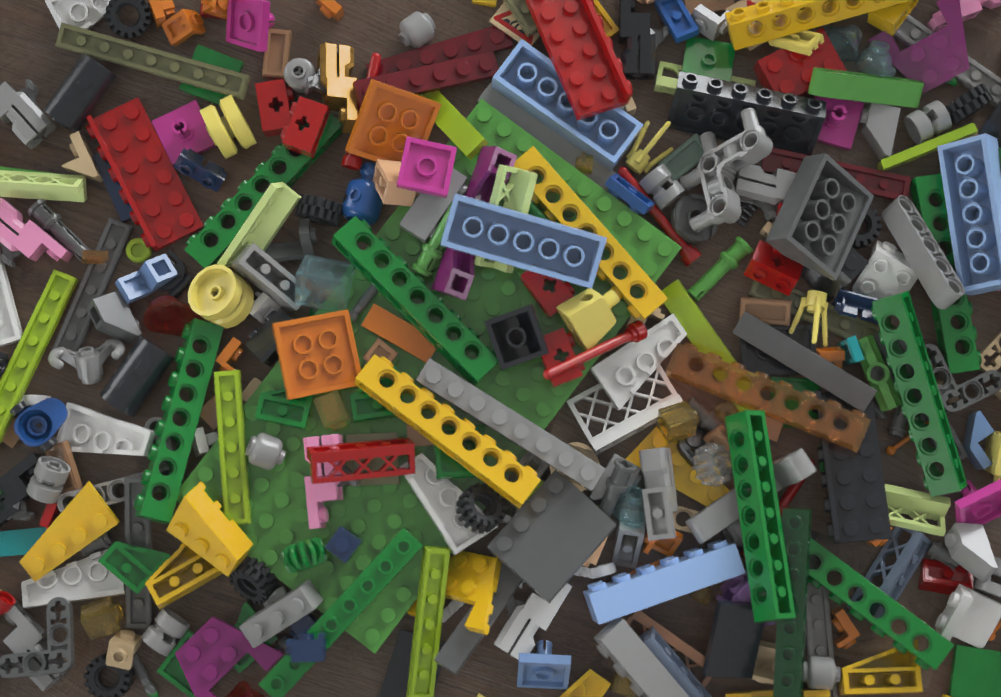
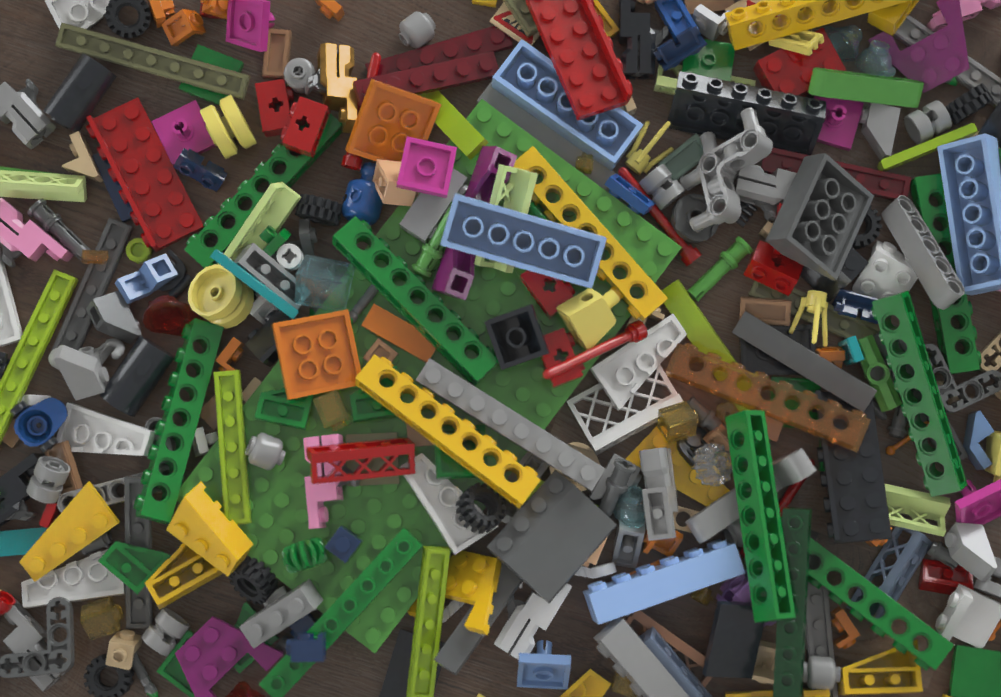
(81, 372): none -> light grey slope
(255, 284): none -> teal tile
(273, 239): none -> green tile
(291, 261): none -> white wheel
(671, 55): none -> dark blue hinge

